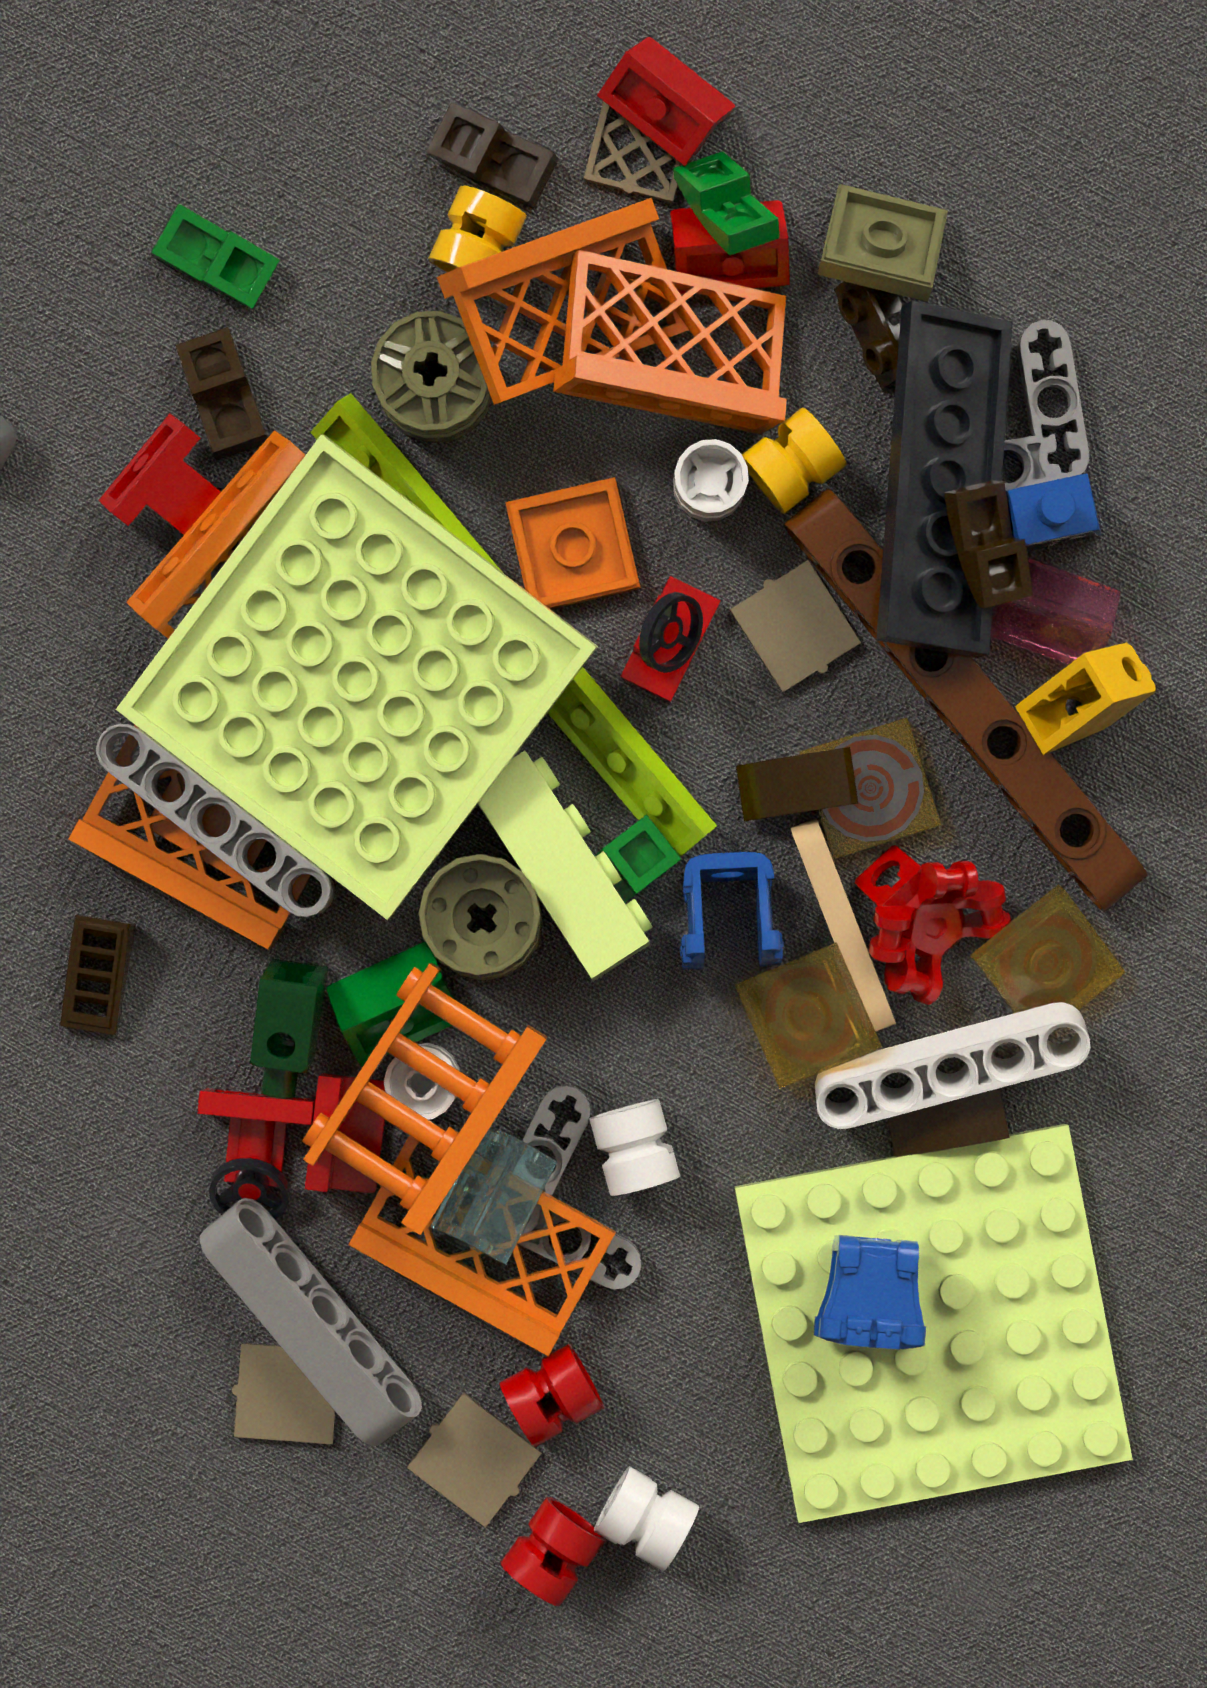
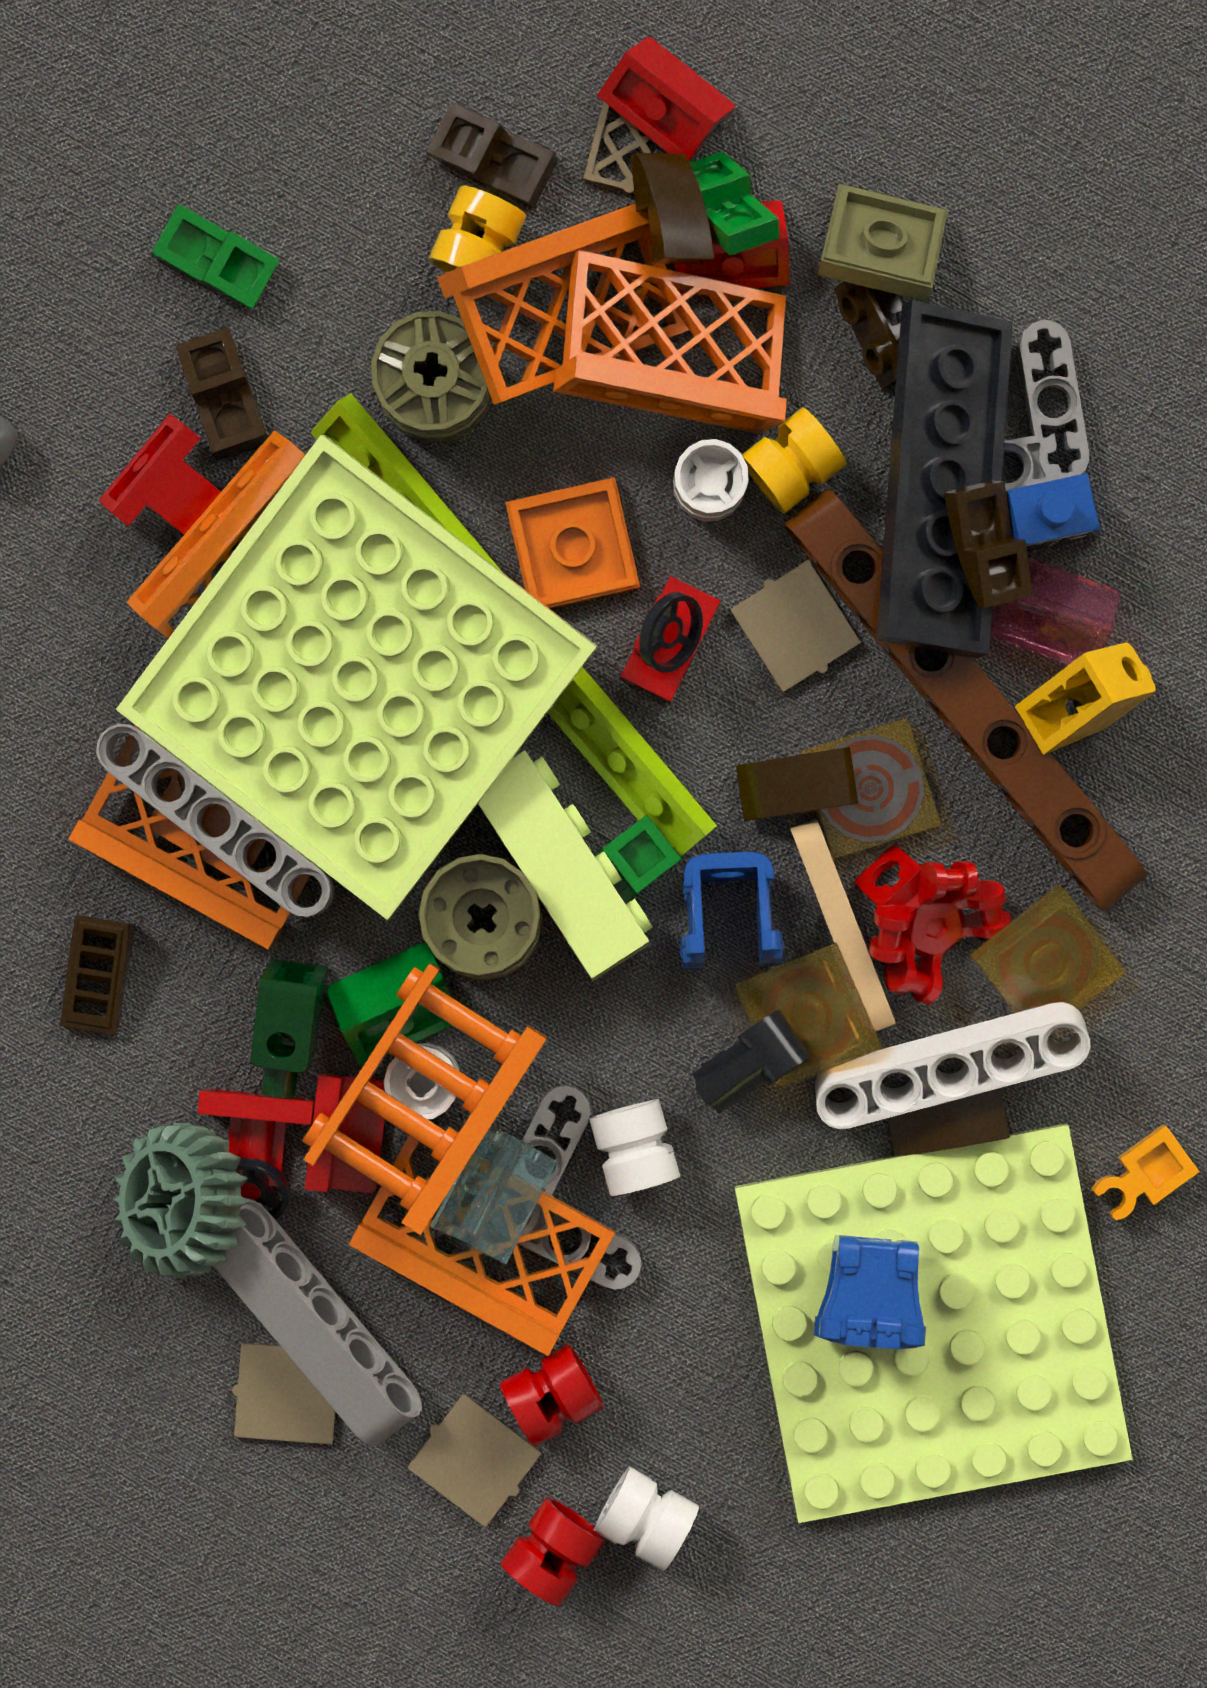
(180, 1200): none -> sand green gear
(675, 208): none -> dark brown slope
(761, 1056): none -> black piece
(1152, 1168): none -> light orange plate

